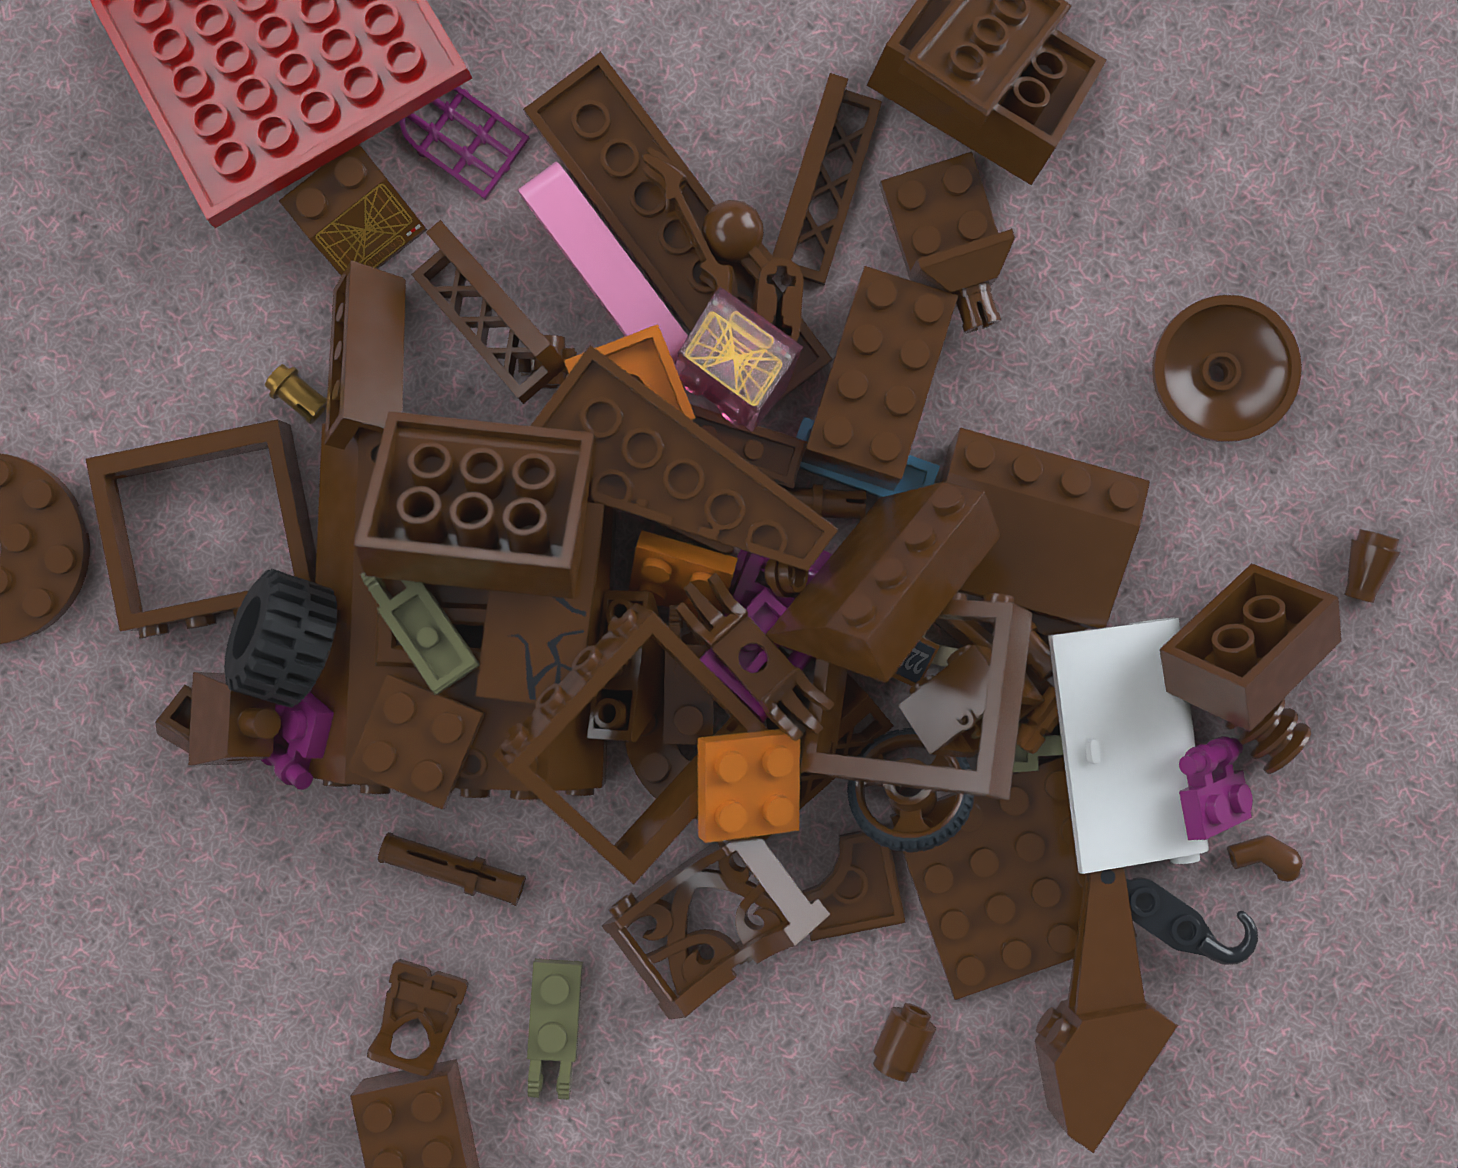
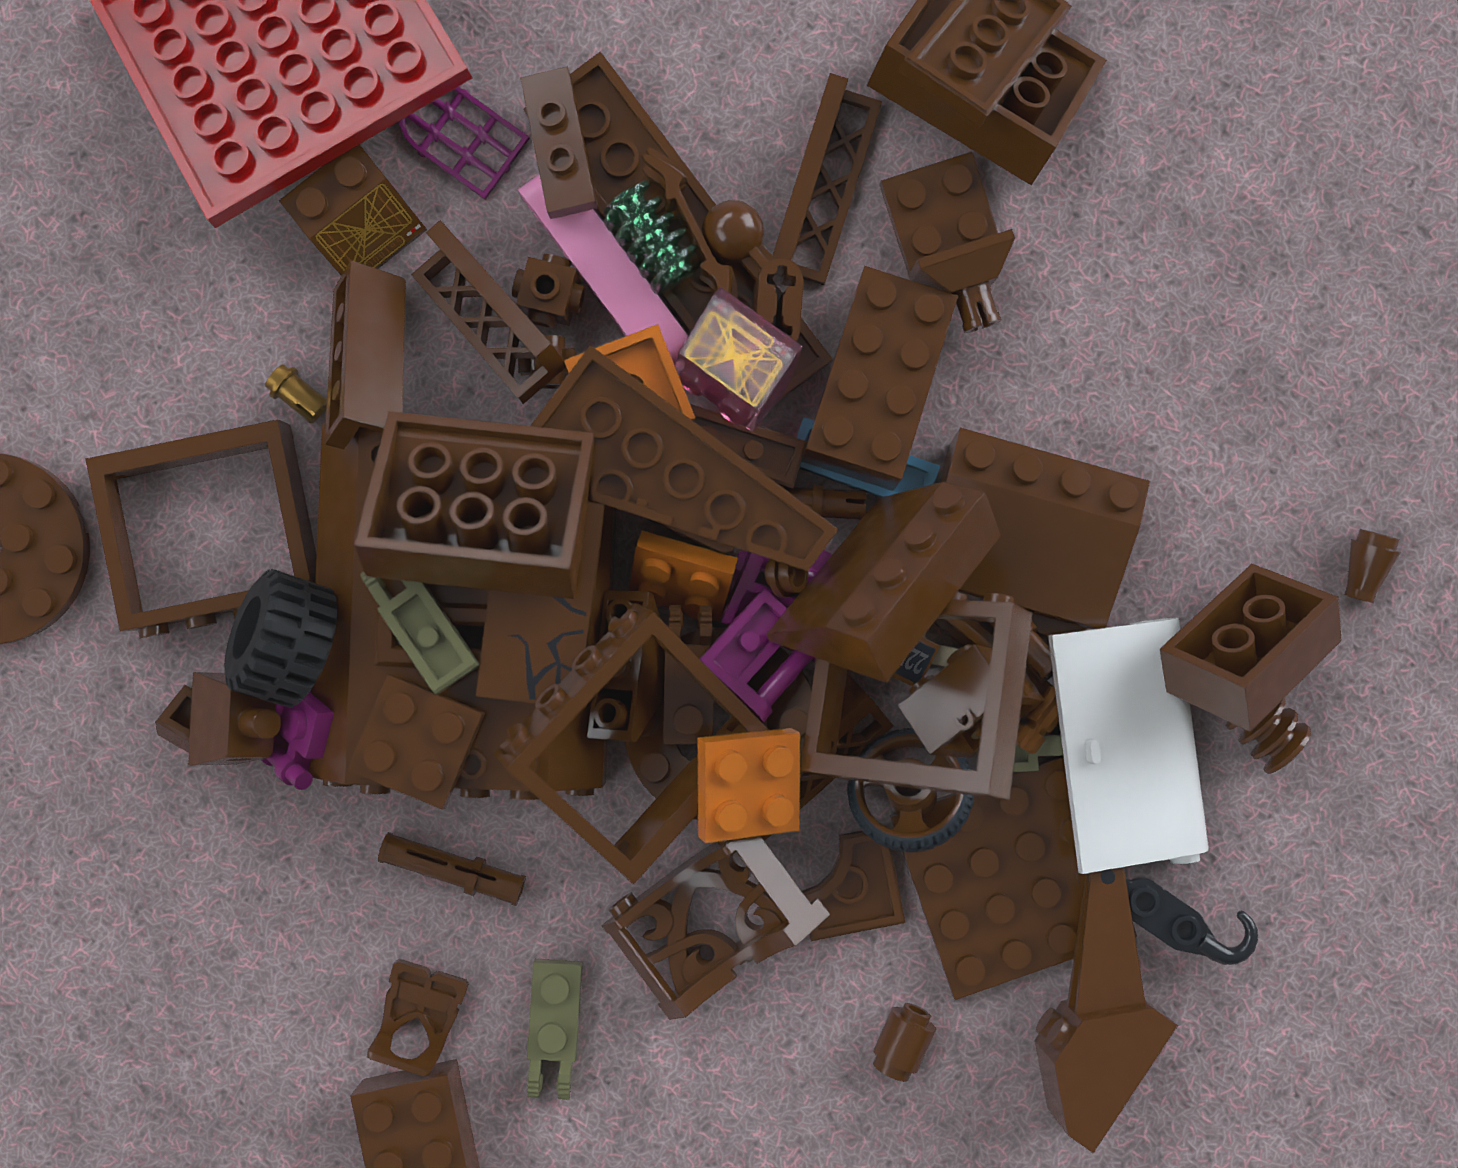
(559, 142): none -> reddish brown plate
(559, 304): none -> reddish brown brick
(649, 238): none -> clear green piece
(777, 677): reddish brown piece -> none
(1215, 792): magenta plate -> none
(1257, 362): reddish brown dish -> none
(1271, 852): reddish brown arm -> none

